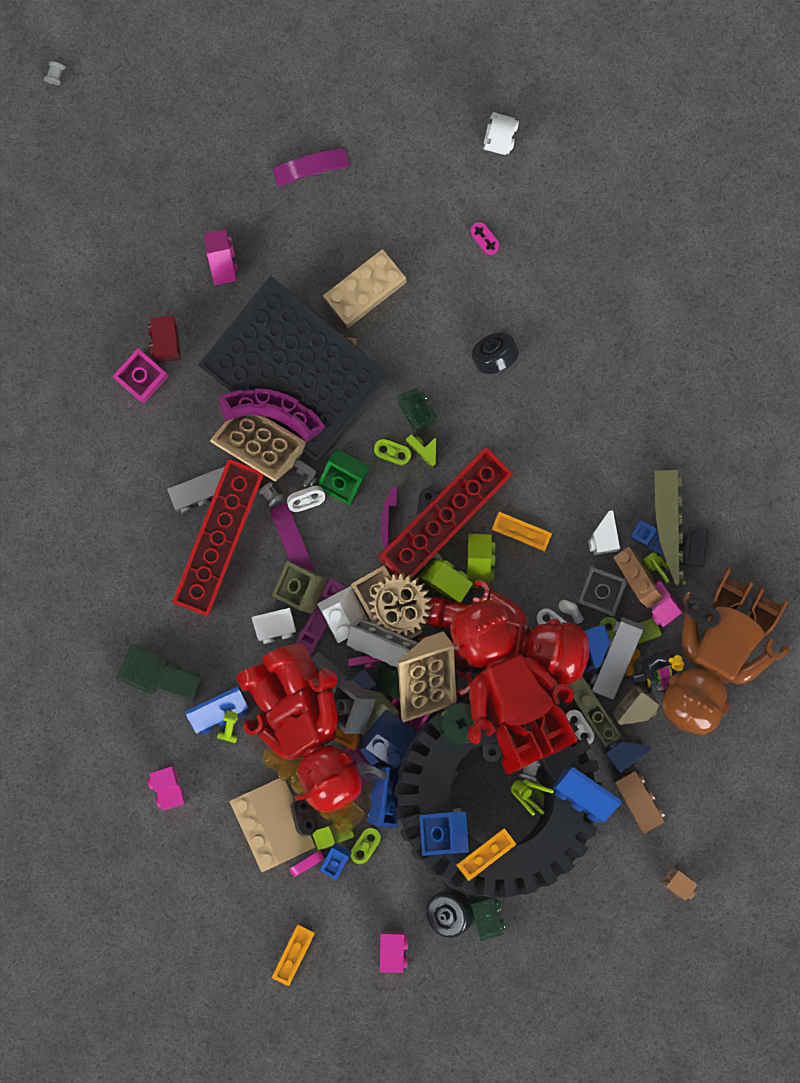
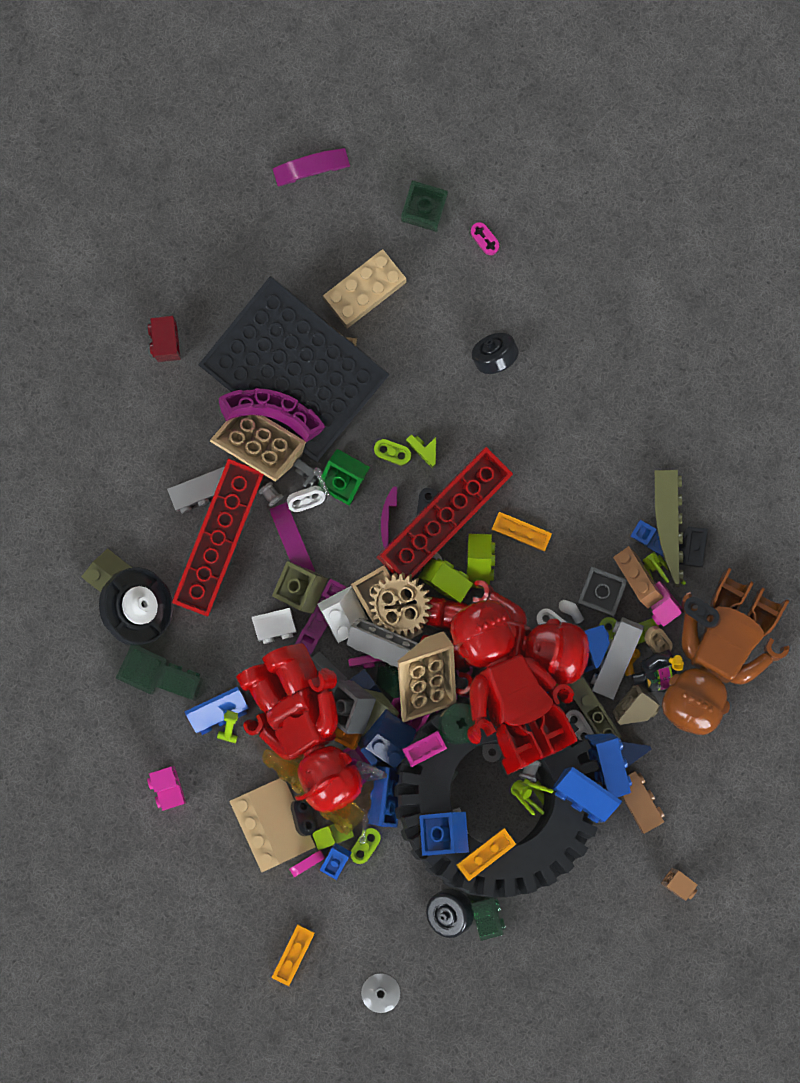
(54, 73): light grey bush -> none
(103, 569): none -> olive slope
(136, 606): none -> black piece
(140, 376): dark pink brick -> none
(220, 254): dark pink brick -> none
(317, 472): none -> clear hinge
(362, 839): none -> clear hinge
(373, 985): none -> light grey dish
(392, 951): dark pink brick -> none
(416, 410): clear green slope -> none
(424, 206): none -> clear green brick
(424, 748): none -> dark pink plate
(500, 133): white brick -> none
(605, 537): white slope -> none
(612, 765): none -> blue slope
(657, 640): none -> tan plate

